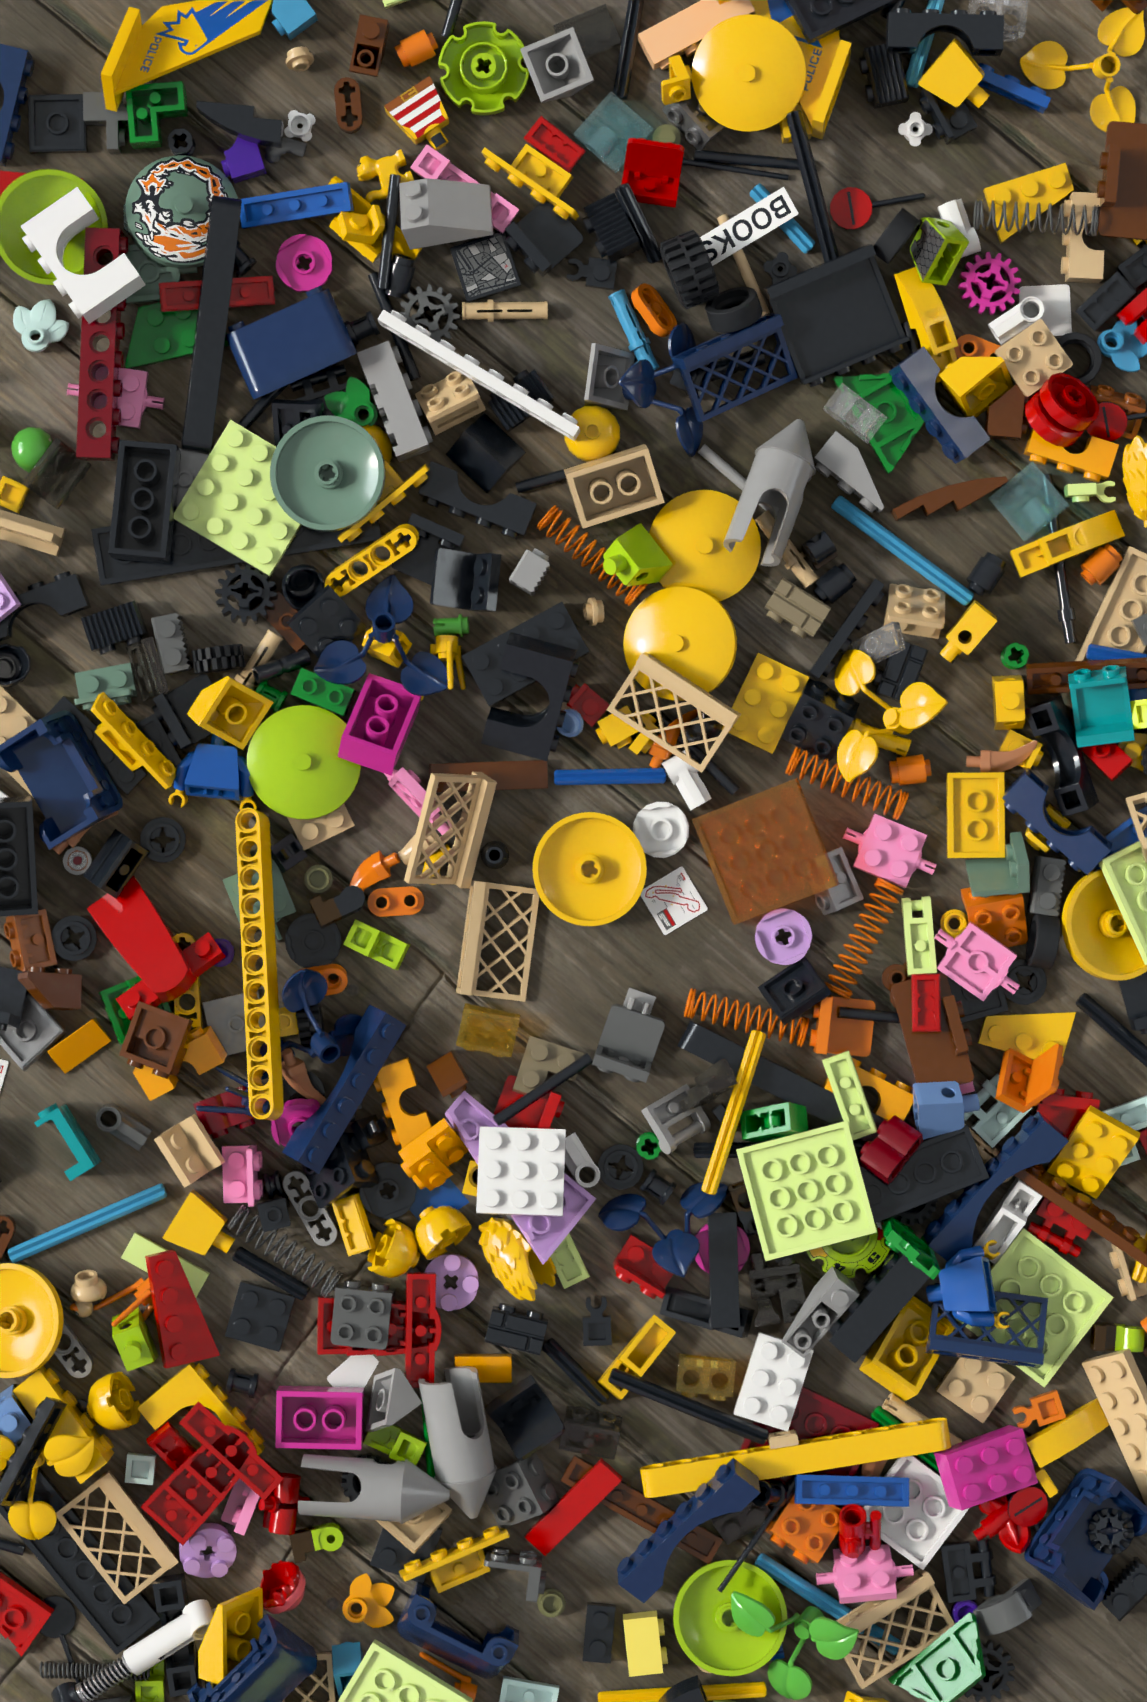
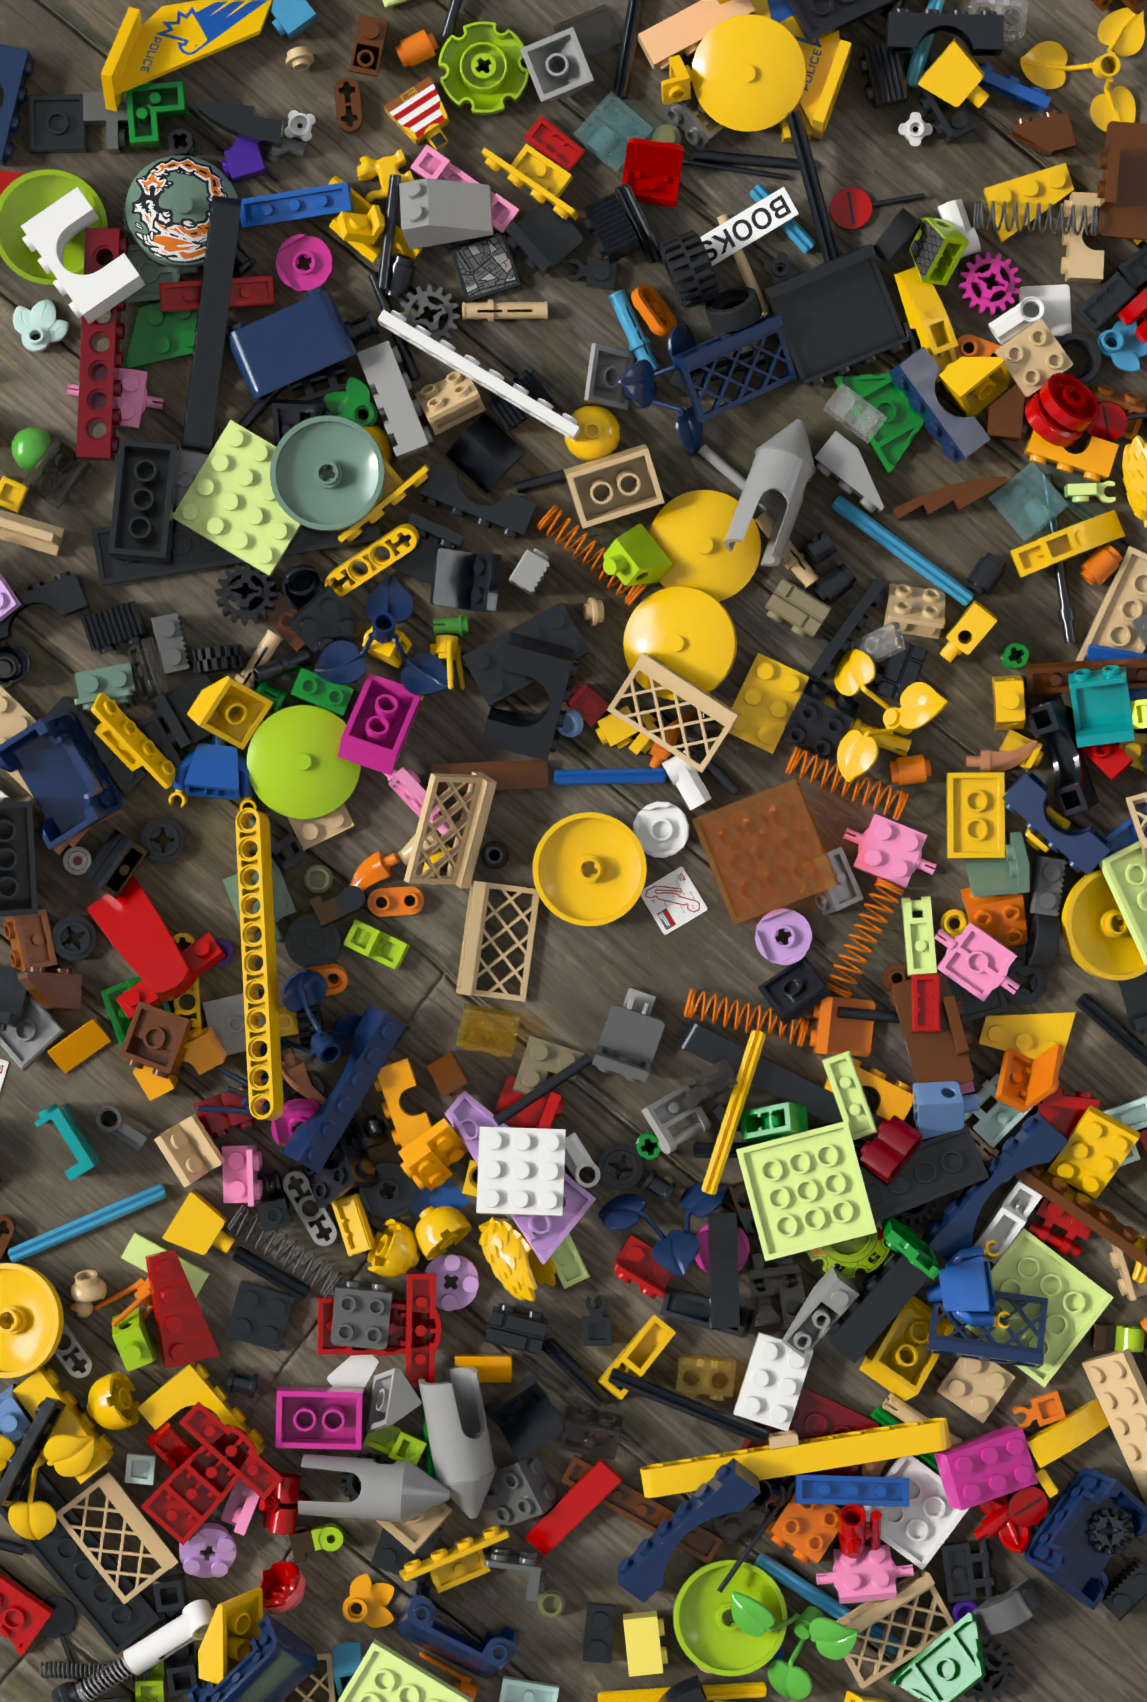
(1045, 135): none -> reddish brown slope

